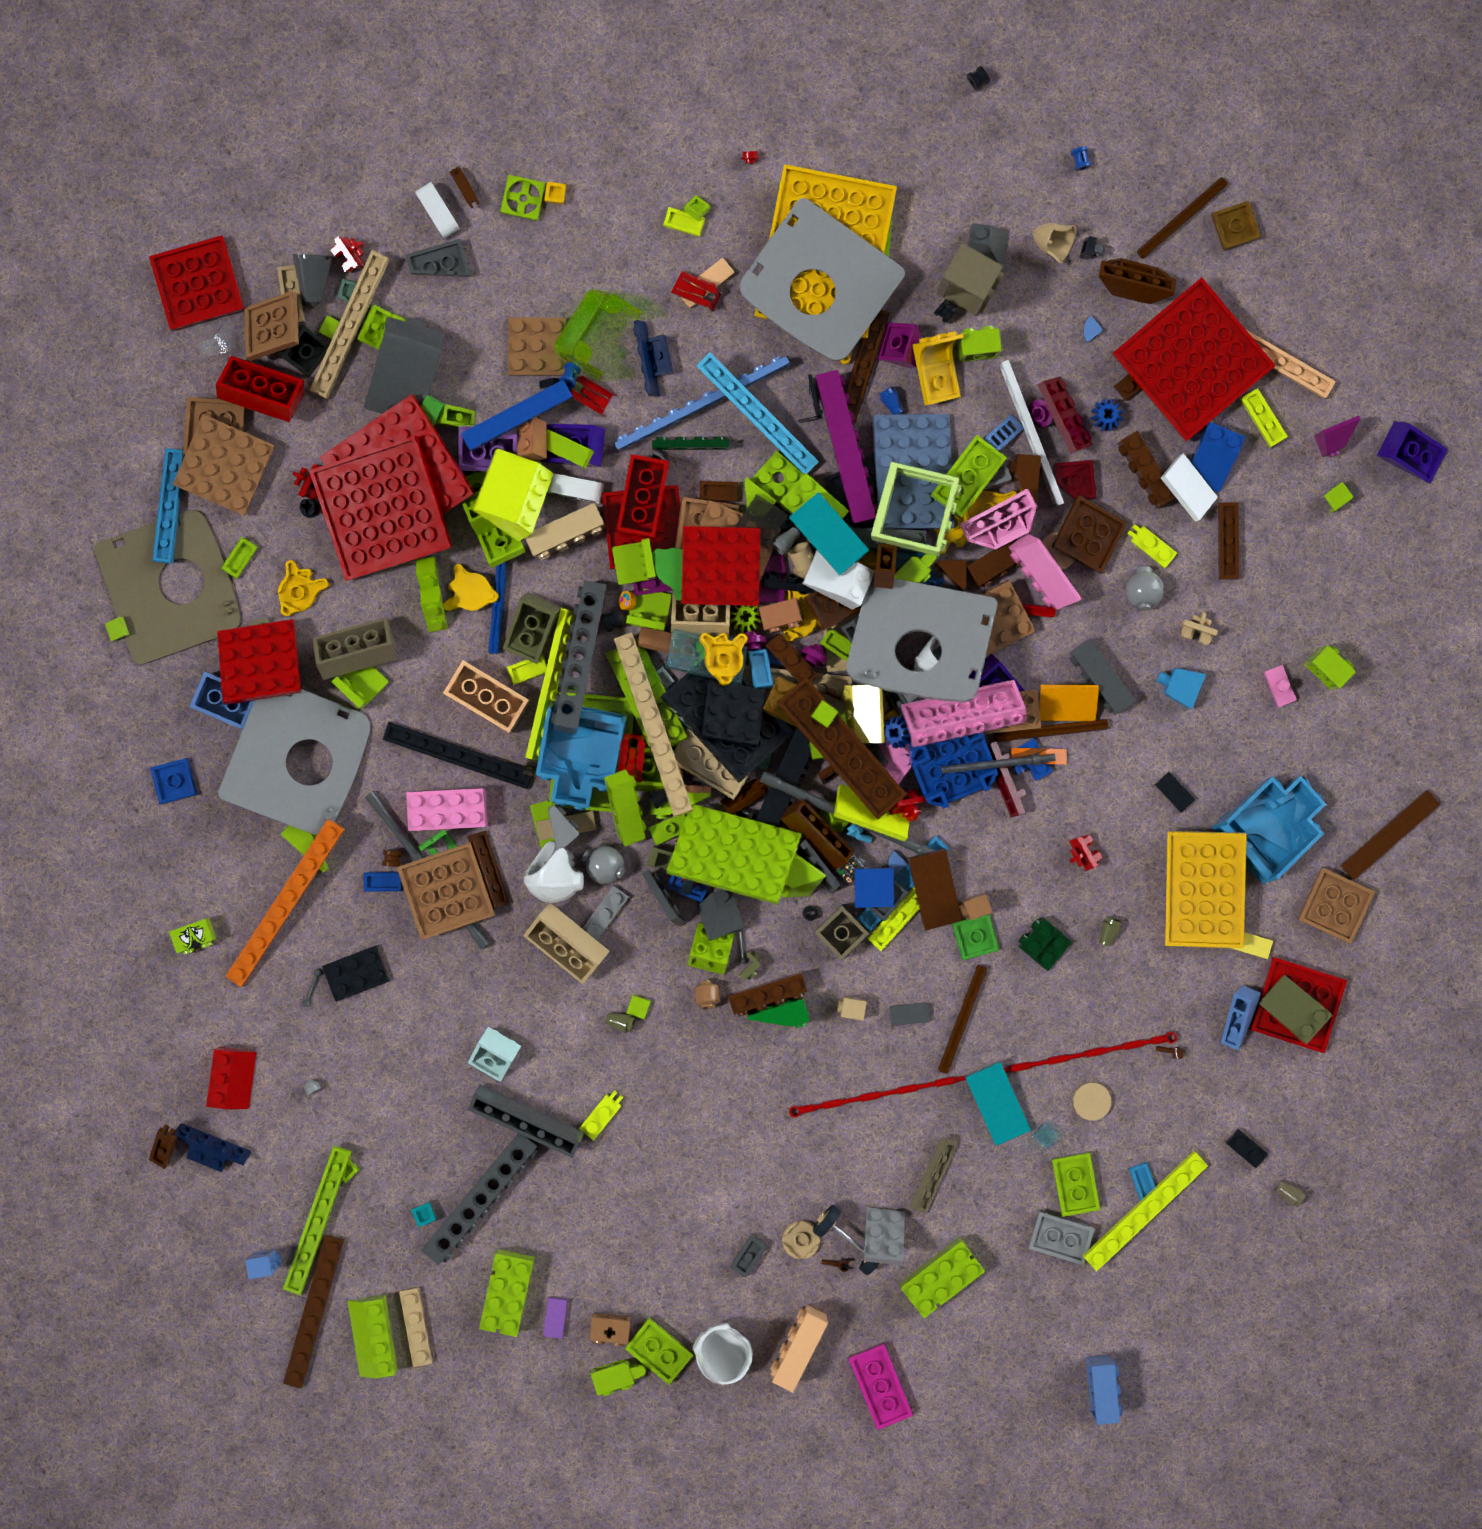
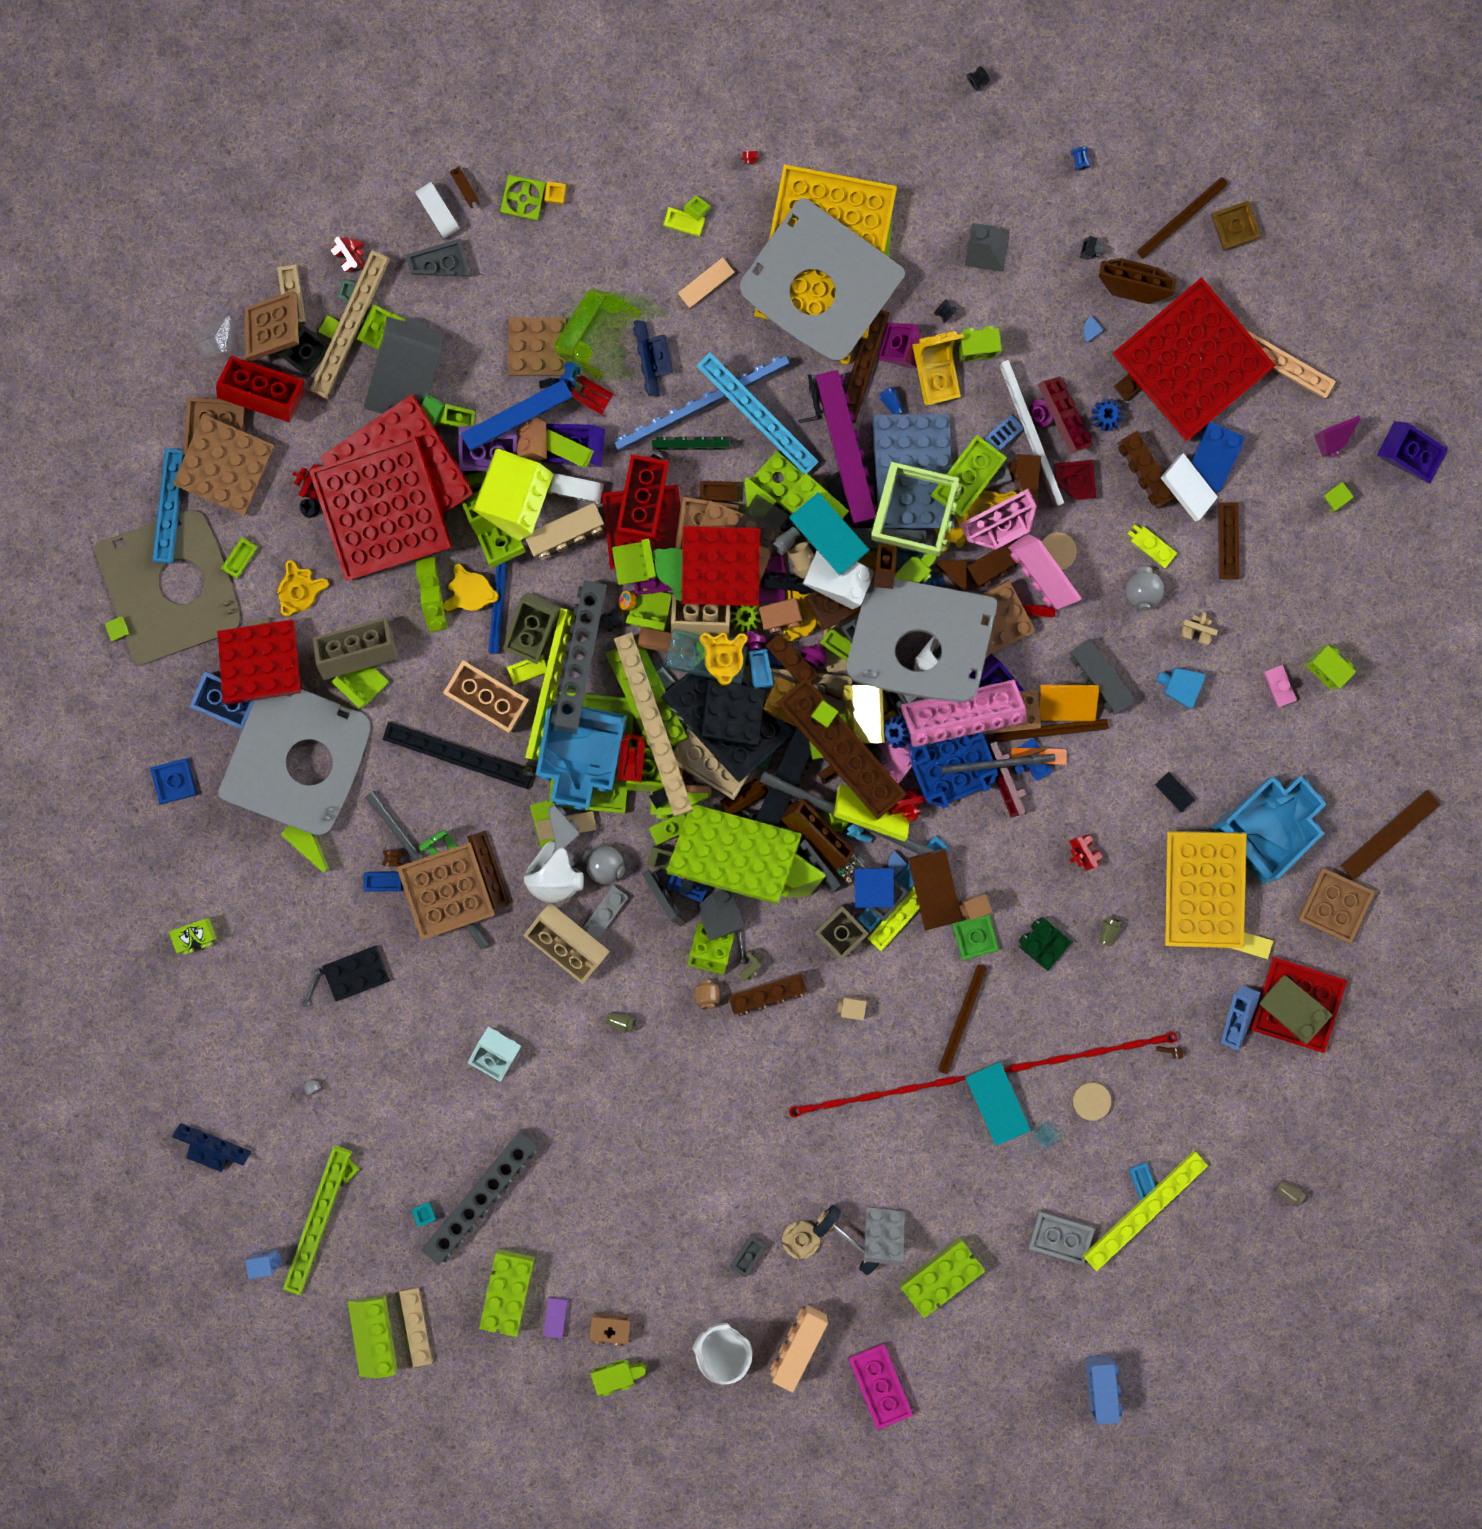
(163, 1146): reddish brown hinge -> none
(196, 283): red plate -> none
(231, 1078): red slope -> none
(285, 902): orange plate -> none
(312, 276): dark grey cone -> none
(313, 1311): reddish brown plate -> none
(446, 809): bright pink brick -> none
(525, 1121): dark grey brick -> none
(601, 1115): neon yellow hinge -> none
(624, 807): lime brick -> none
(638, 1007): lime tile -> none
(659, 1351): lime plate -> none
(685, 286): red piece -> none
(789, 1013): green slope -> none
(807, 909): black hinge -> none
(836, 1264): reddish brown hand -> none
(909, 1014): dark grey tile -> none
(933, 1175): dark tan plate -> none
(970, 280): dark tan hose -> none
(1061, 240): tan helmet -> none
(1075, 1184): lime plate -> none
(1089, 534): reddish brown plate -> none
(1246, 1148): black plate -> none
(1263, 417): neon yellow plate -> none

